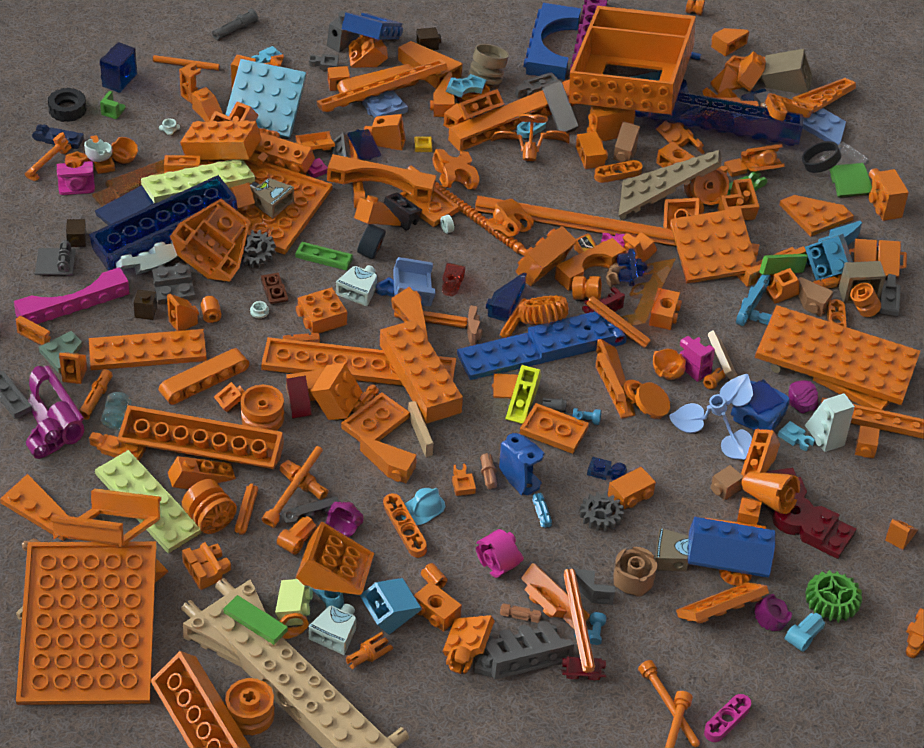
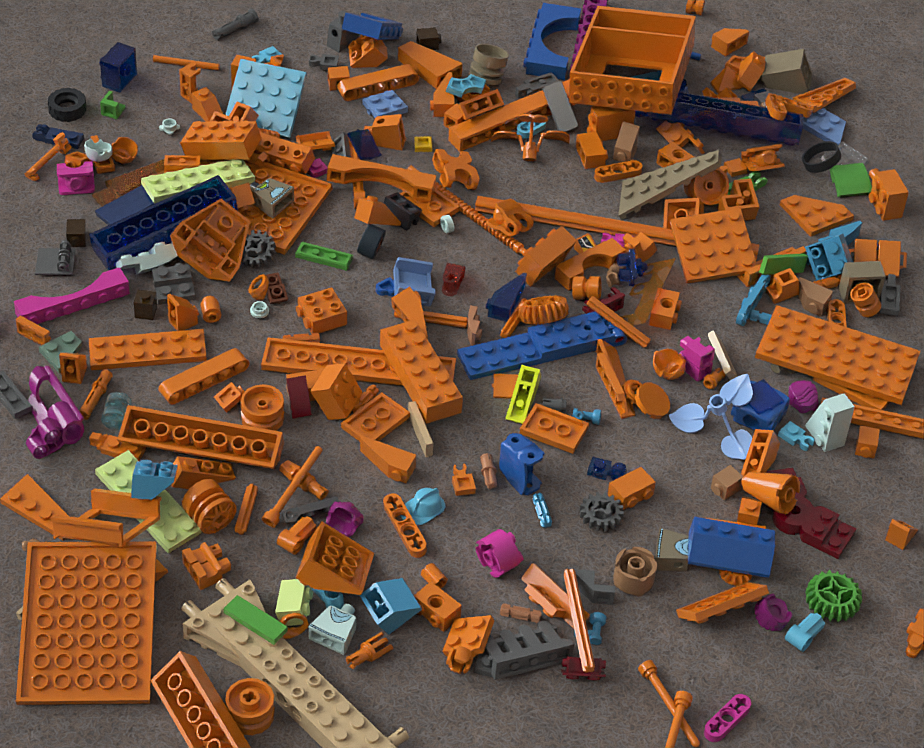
(152, 478): none -> dark azure slope
(260, 292): none -> orange piece
(357, 284): light aqua torso -> none
(375, 88): orange plate -> none

